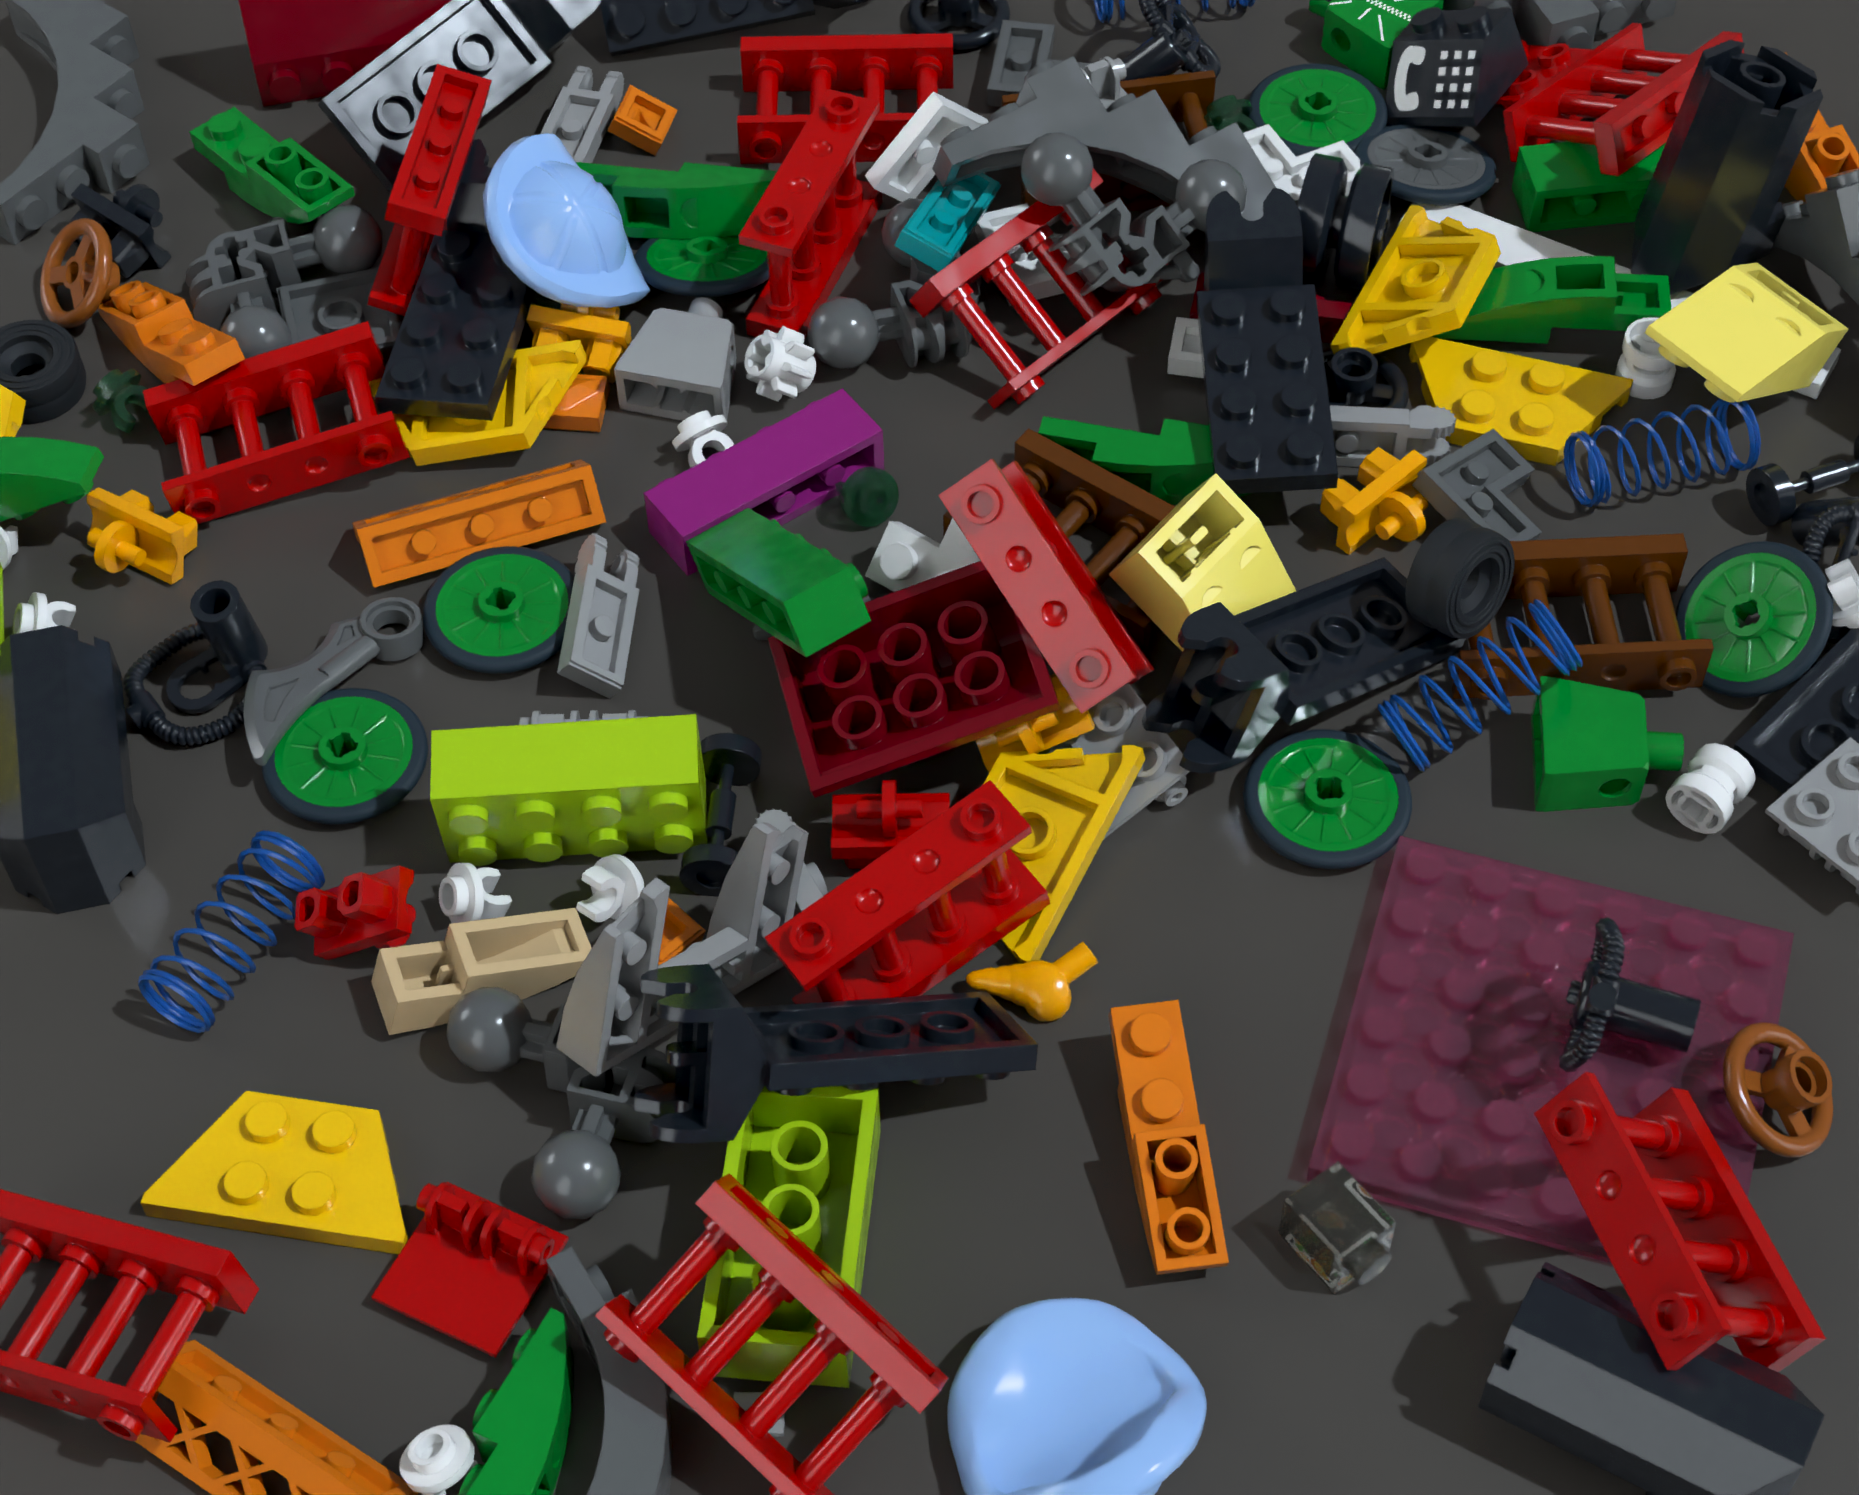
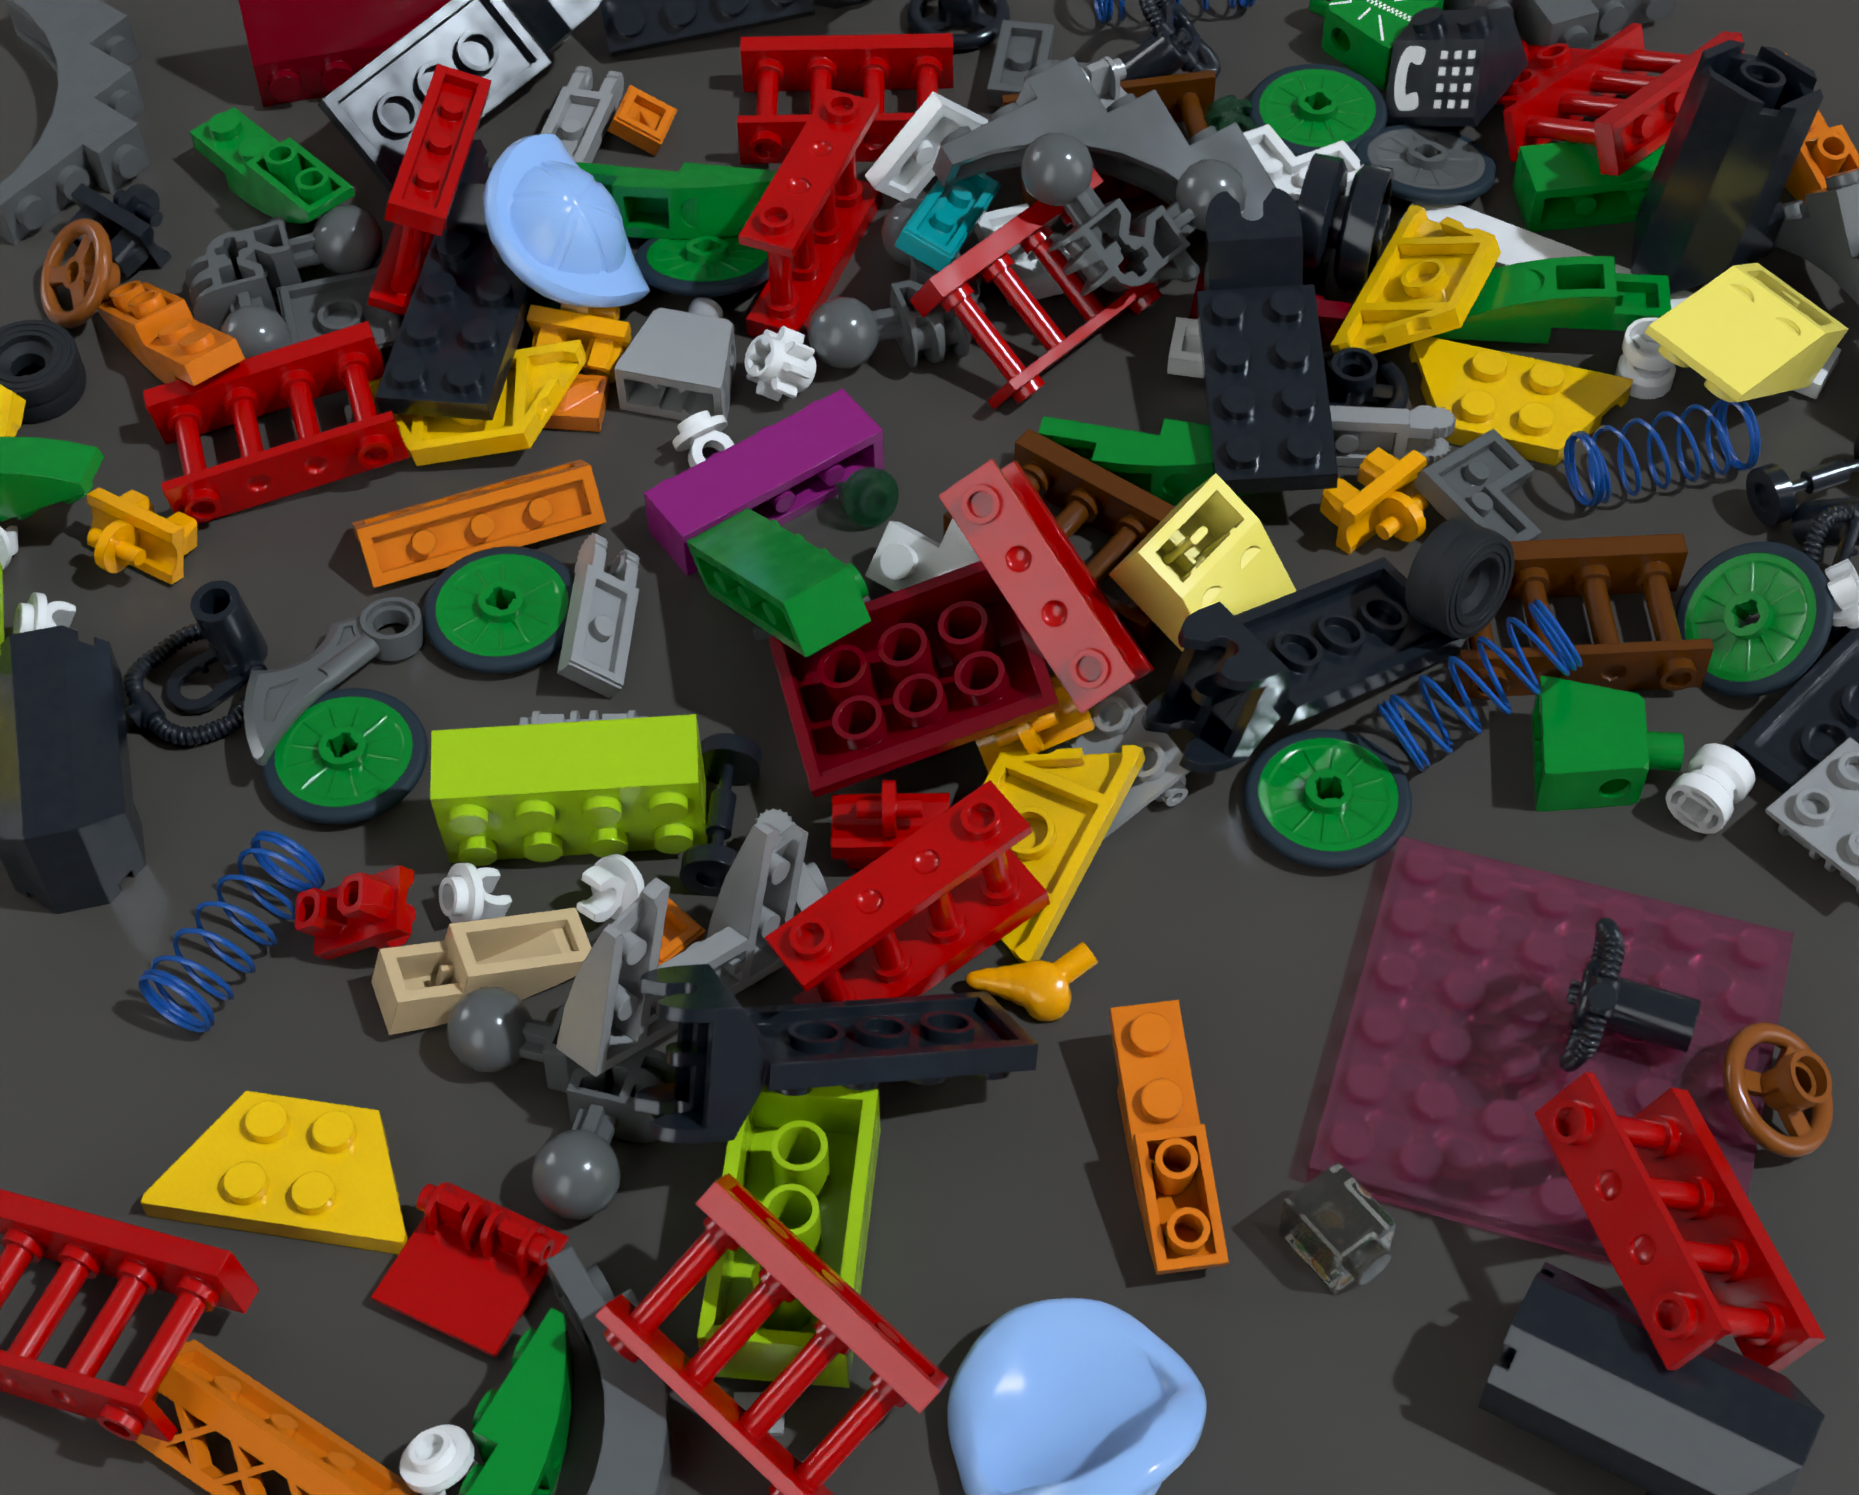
(115, 393): clear green plate -> none

